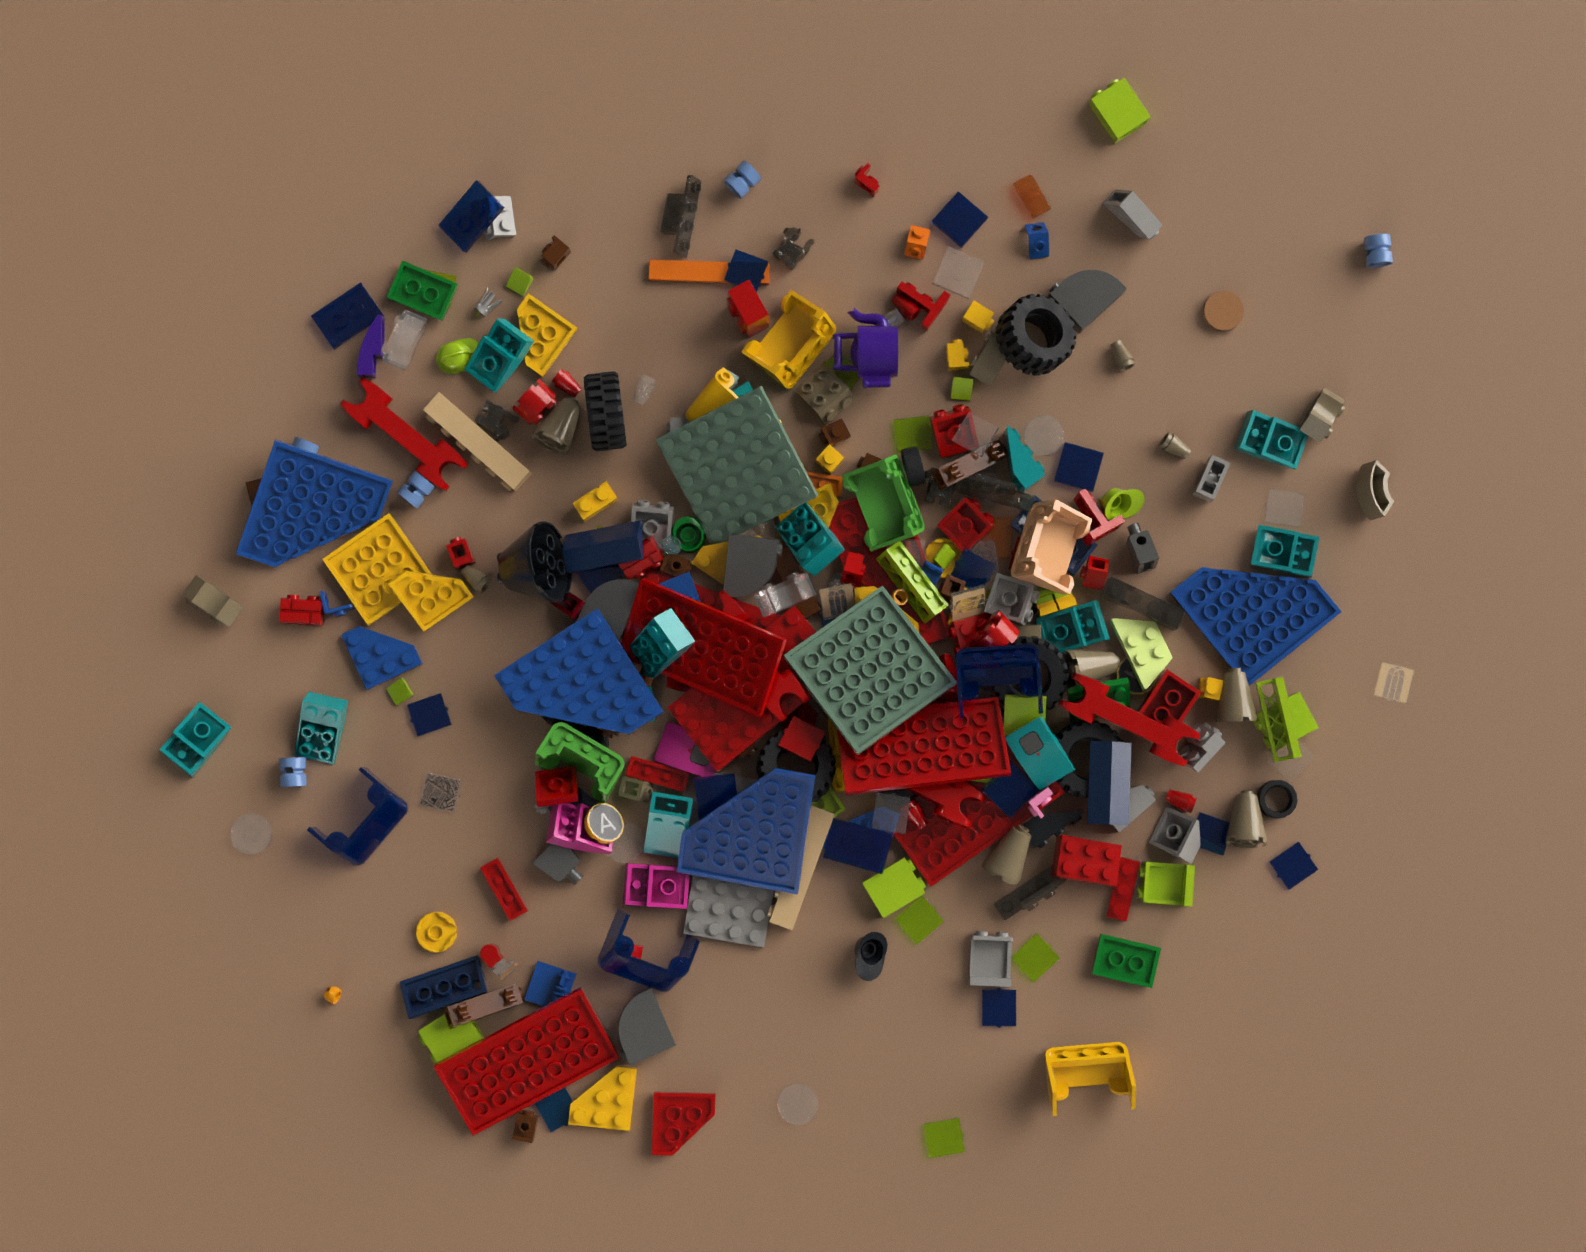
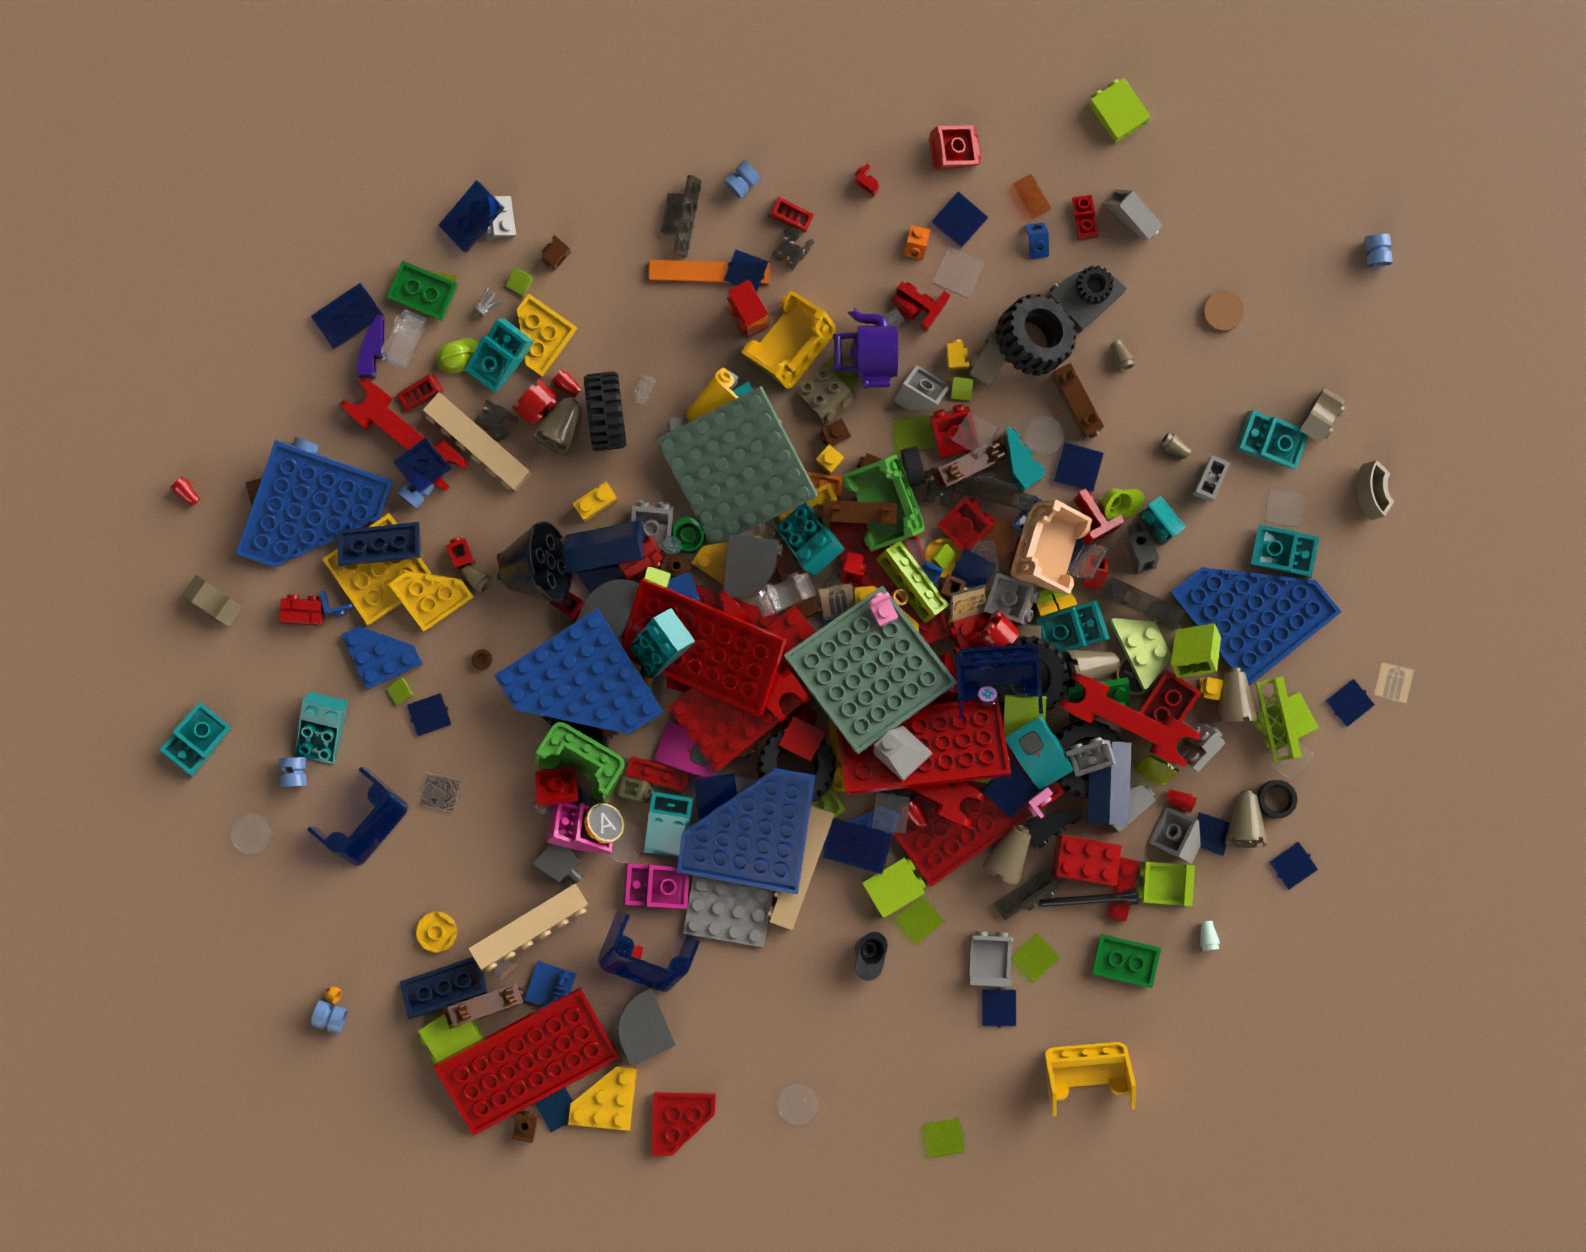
(185, 491): none -> red cone
(329, 1017): none -> medium blue wheel
(379, 544): none -> dark blue slope
(422, 465): none -> clear blue tile
(432, 379): none -> red slope
(482, 659): none -> reddish brown plate
(504, 889): red plate -> none
(528, 928): none -> tan brick
(658, 576): none -> lime slope
(779, 201): none -> red slope
(858, 511): none -> reddish brown brick
(882, 609): none -> bright pink bracket
(901, 752): none -> light grey slope
(921, 390): none -> light grey slope
(954, 147): none -> red slope
(978, 317): yellow brick -> none
(987, 696): none -> tile
(1077, 401): none -> reddish brown brick
(1084, 217): none -> red slope
(1087, 561): none -> clear piece
(1091, 757): none -> light grey bracket
(1103, 276): none -> black tyre
(1129, 896): none -> black piece
(1156, 769): none -> clear neon green piece
(1161, 520): none -> teal slope
(1196, 650): none -> lime brick
(1208, 938): none -> light aqua cone
(1350, 702): none -> clear blue piece

